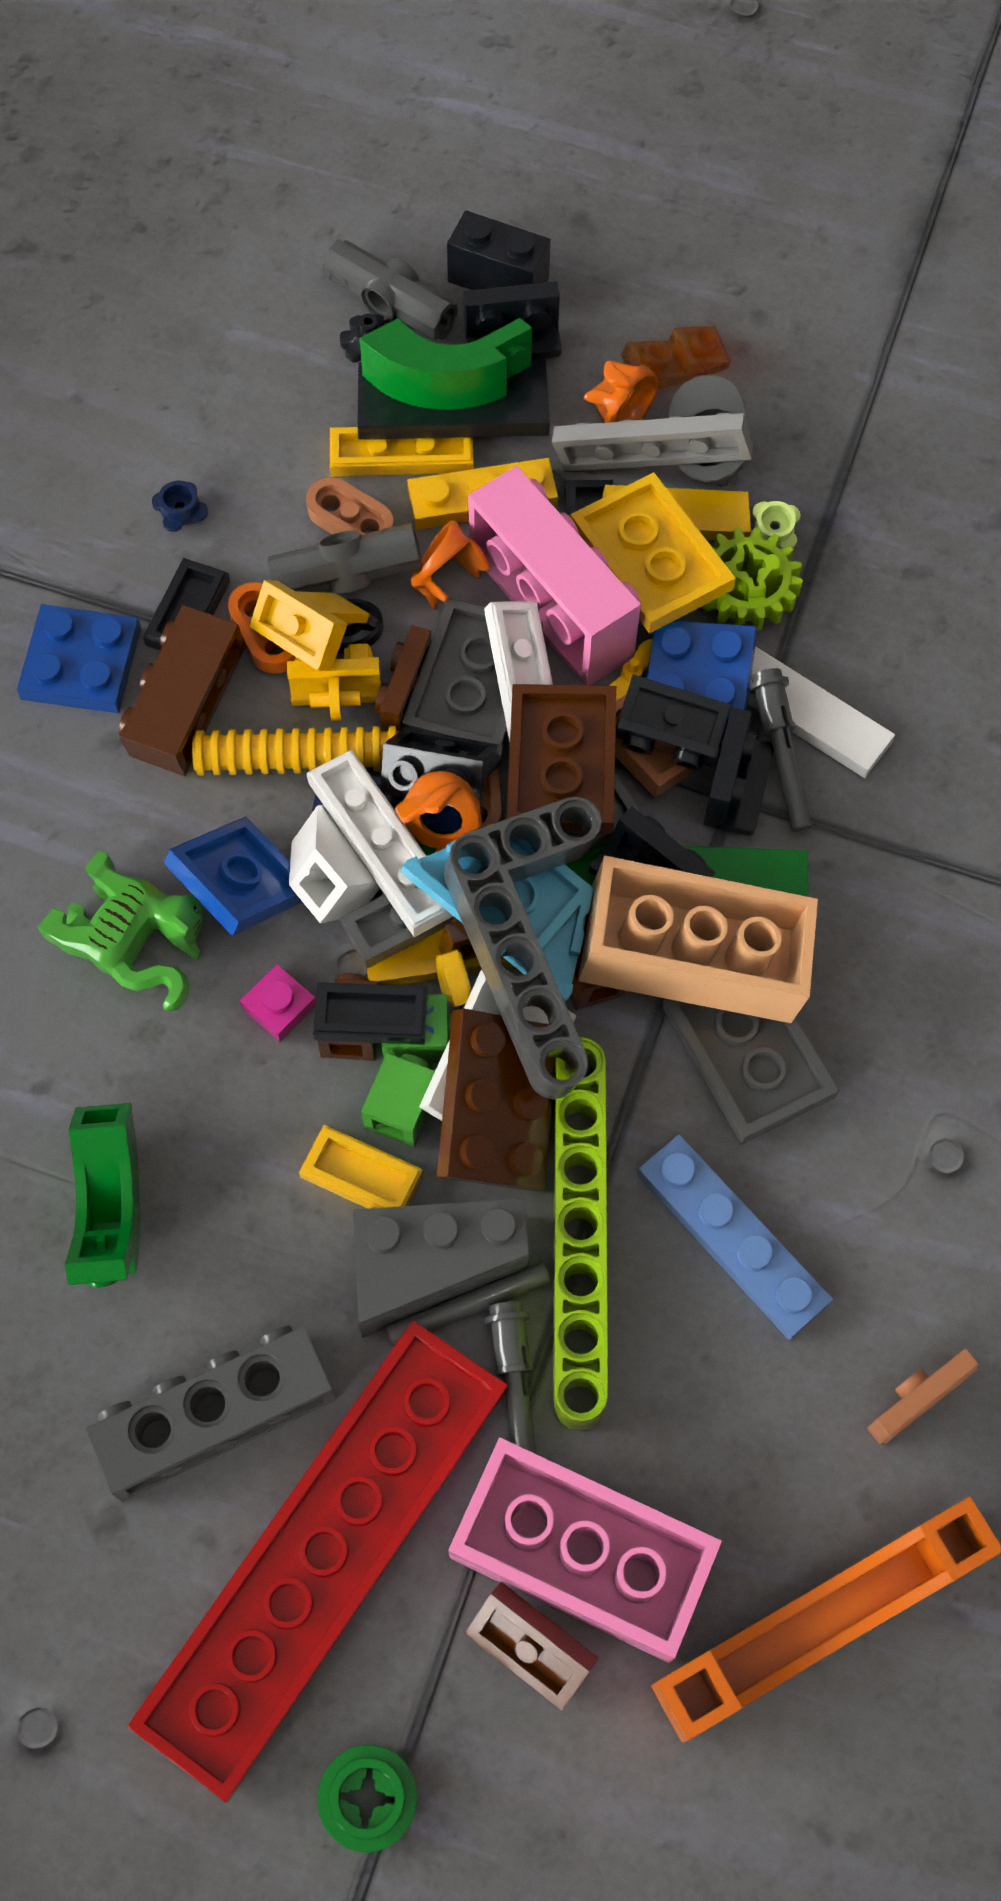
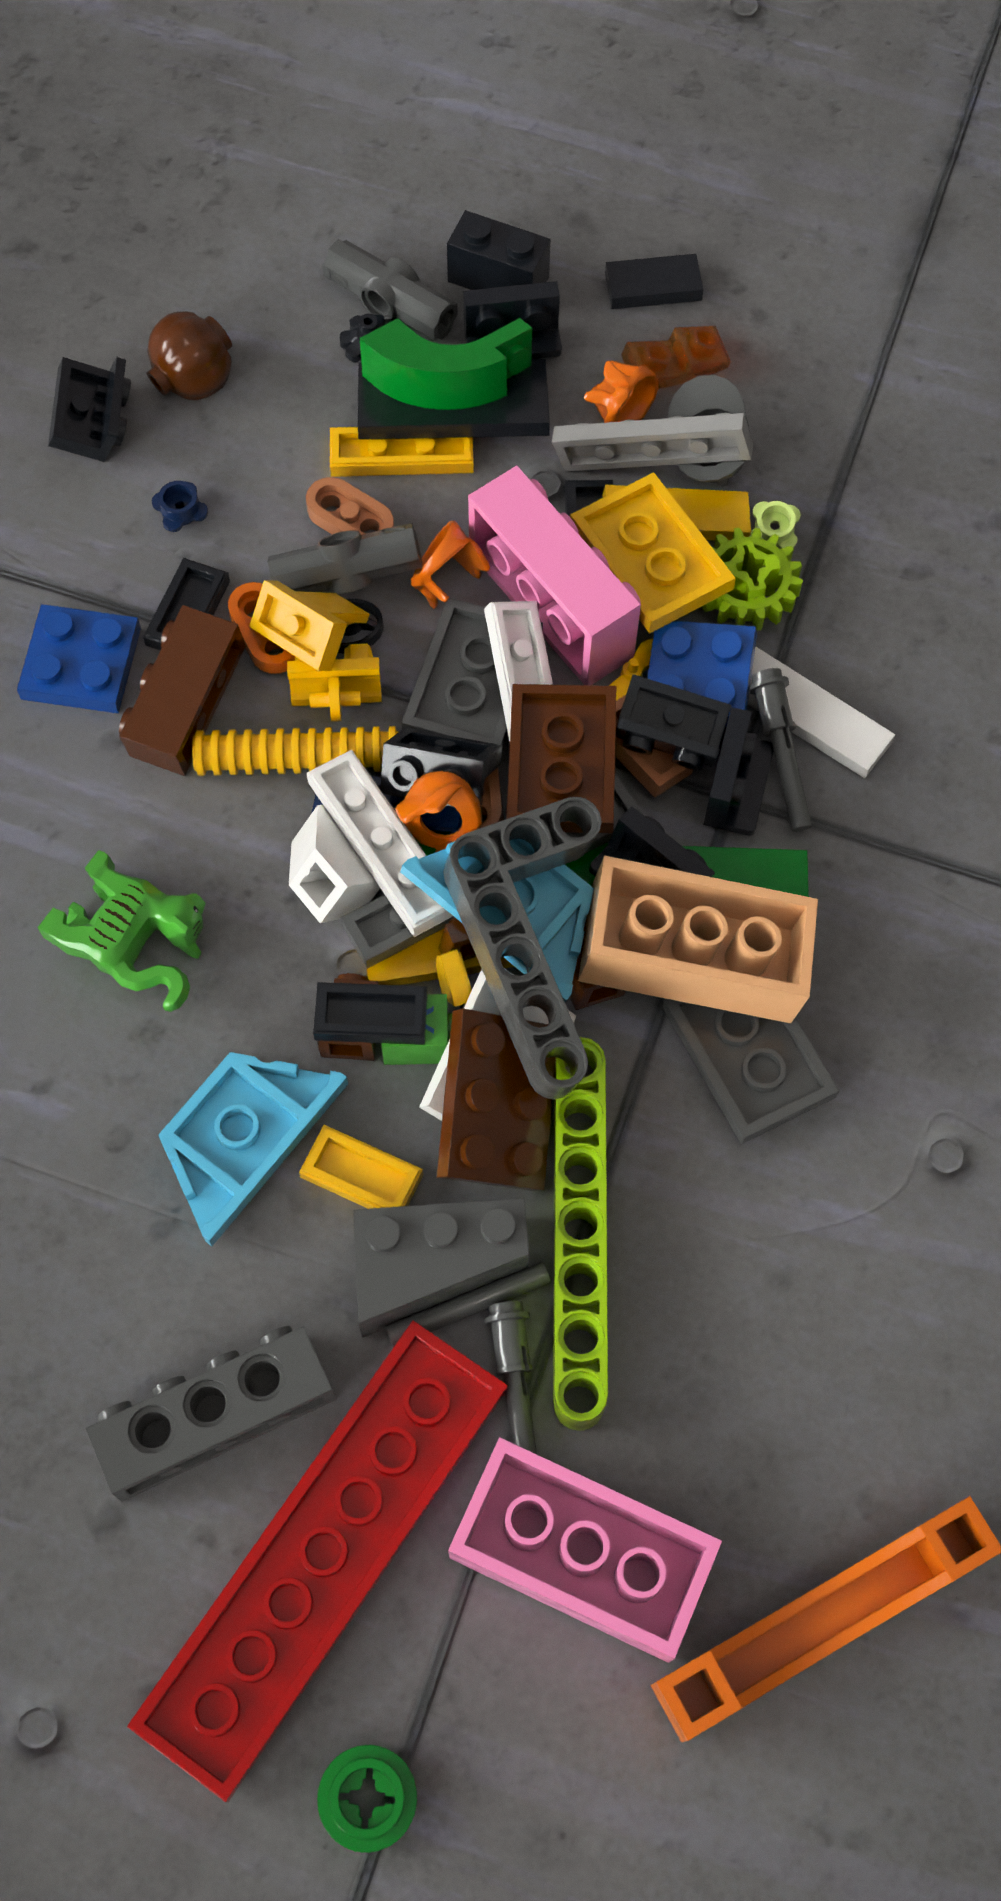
(89, 408): none -> black bracket
(106, 1196): green arch -> none
(189, 355): none -> reddish brown plant
(235, 874): blue plate -> none
(241, 1132): none -> medium azure wing
(278, 1002): dark pink plate -> none
(395, 1098): bright green brick -> none
(406, 665): reddish brown plate -> none
(445, 496): yellow plate -> none
(531, 1645): plate -> none
(654, 281): none -> black tile
(734, 1237): medium blue plate -> none
(920, 1394): nougat plate -> none

